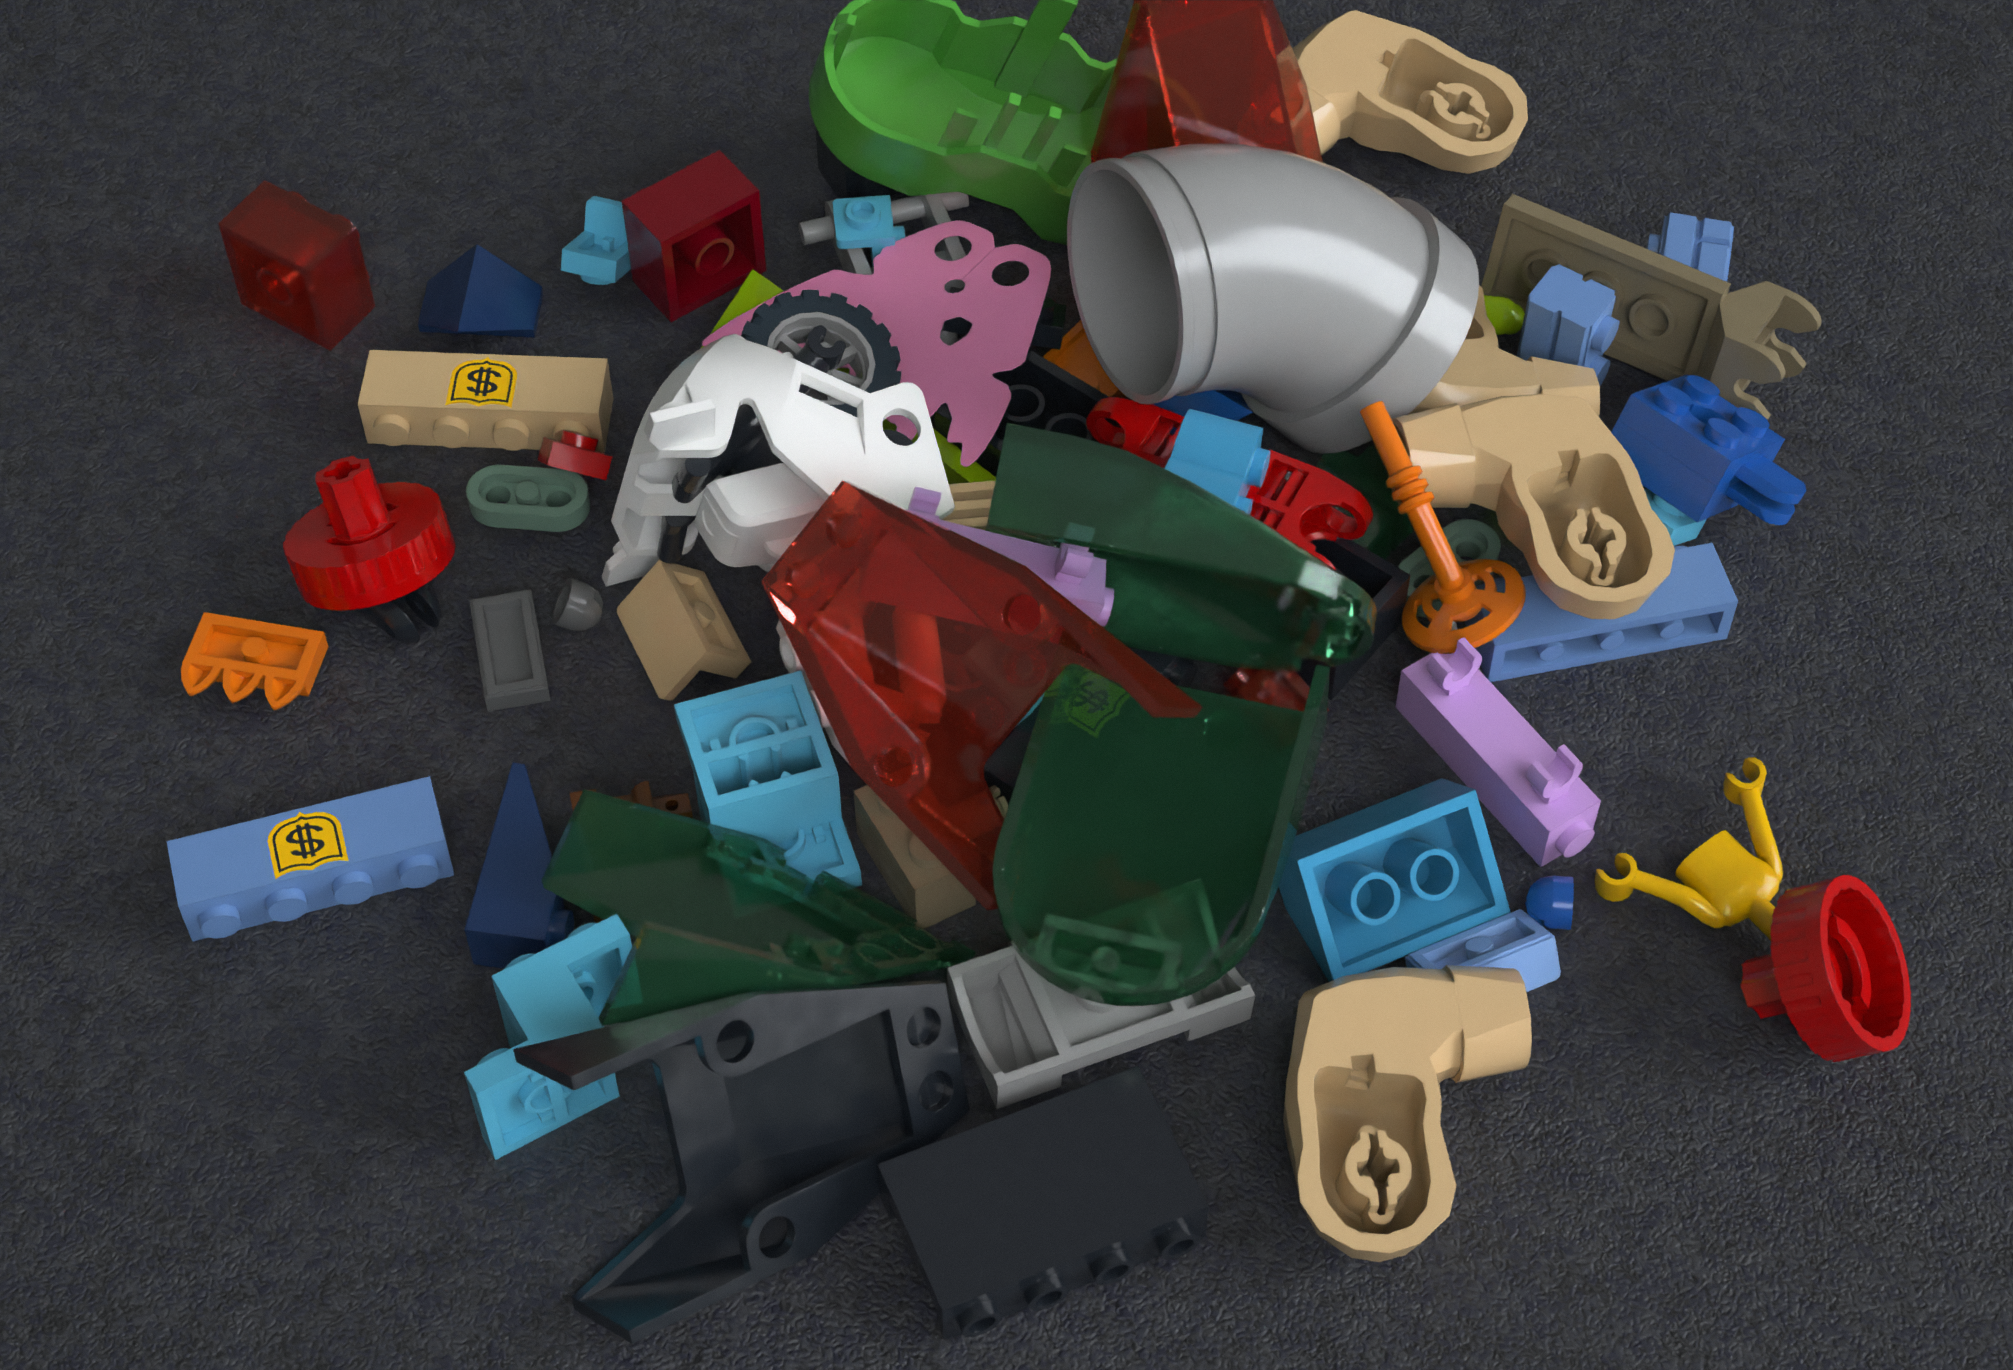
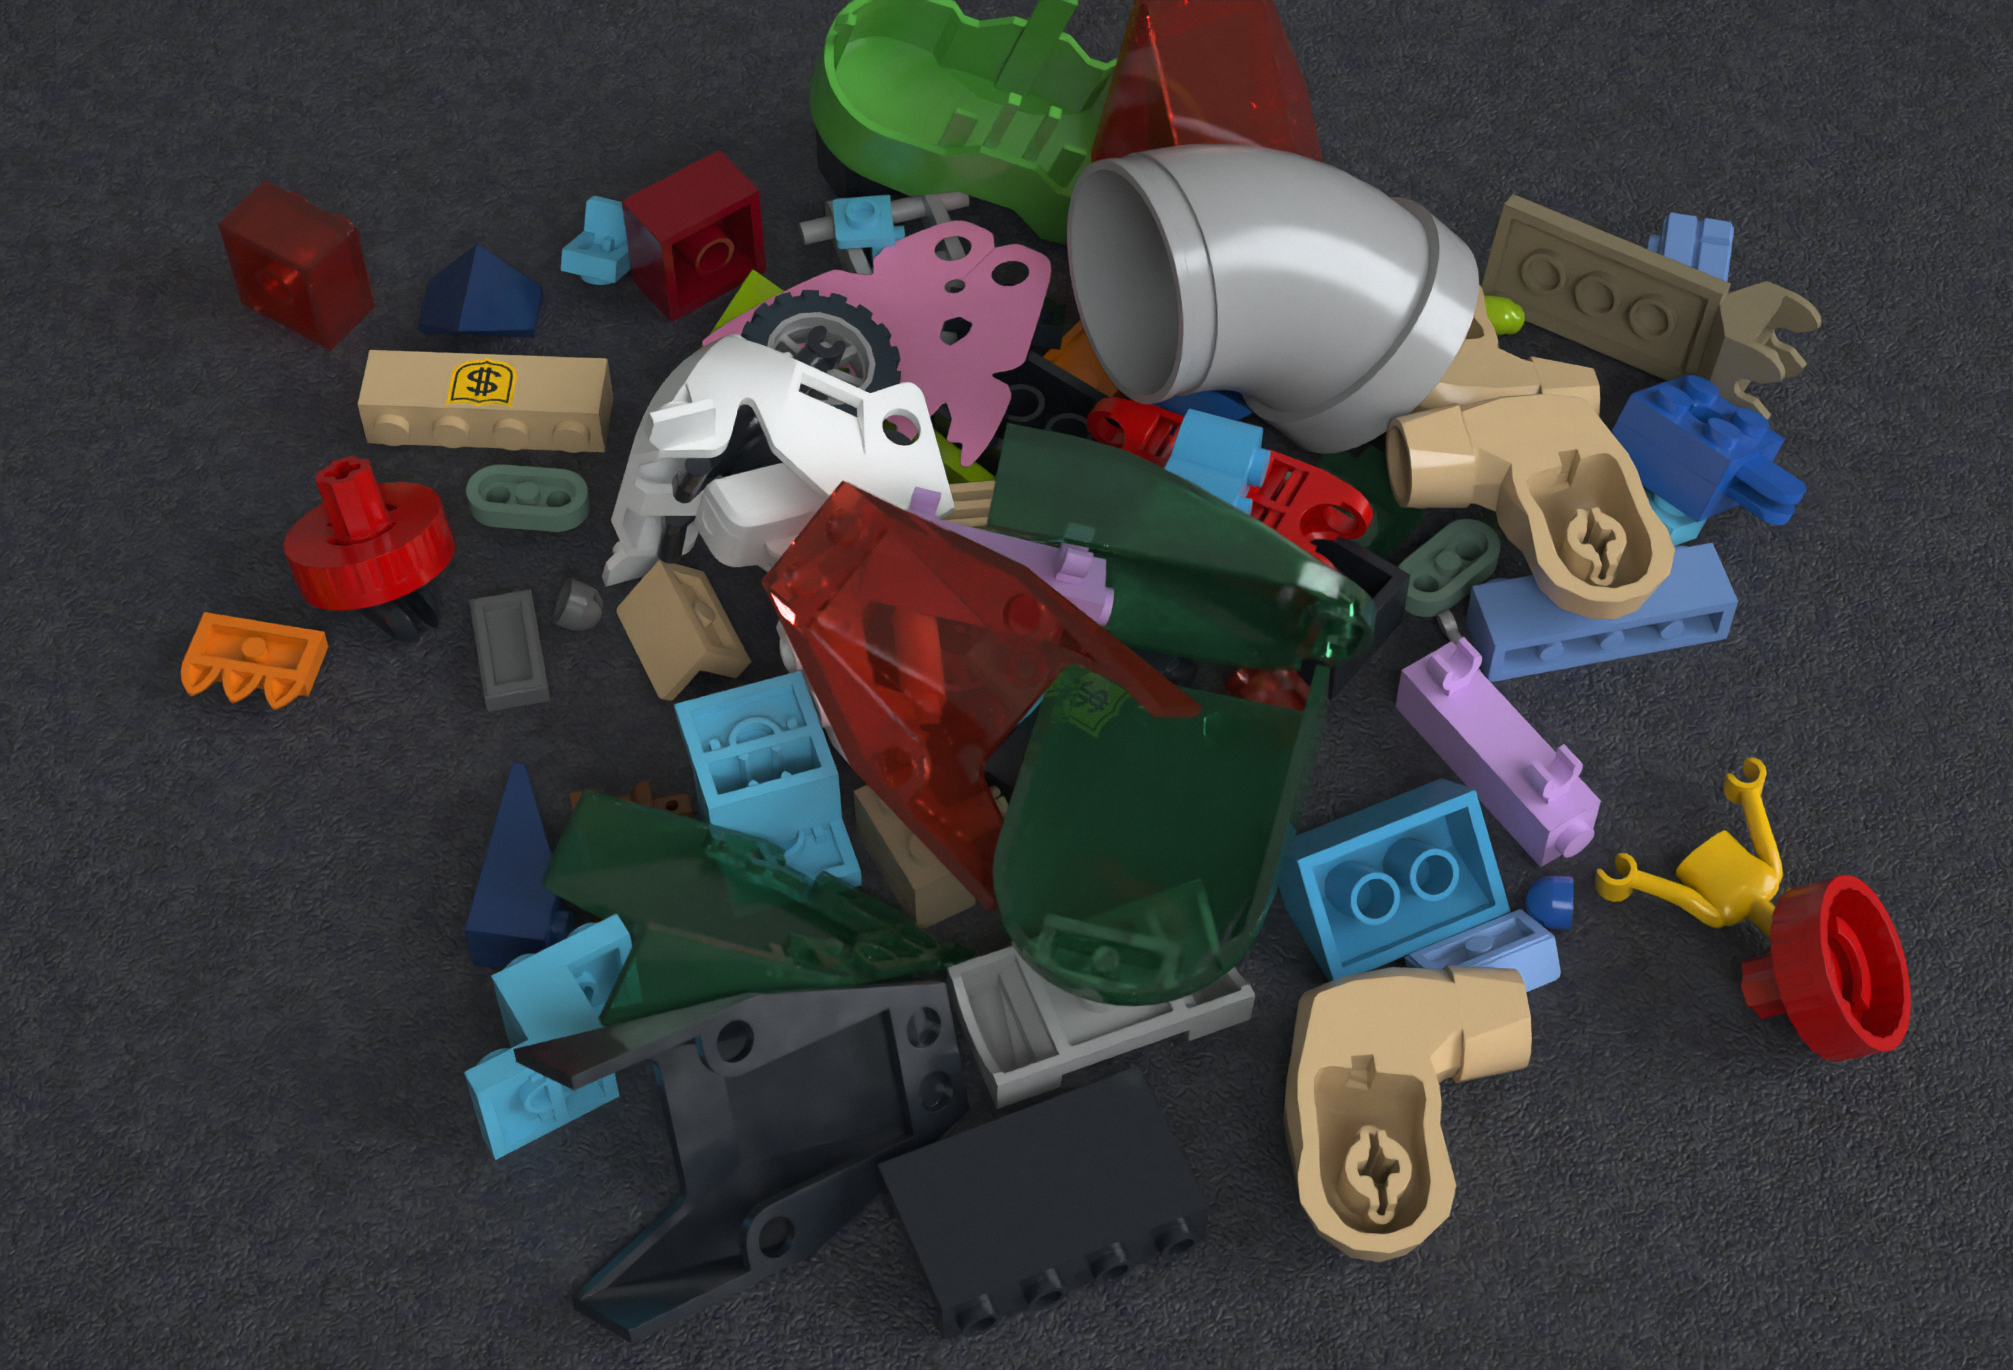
(309, 859): medium blue brick -> none
(575, 454): red plate -> none
(1409, 94): tan piece -> none
(1451, 580): orange dish -> none
(1569, 321): medium blue brick -> none

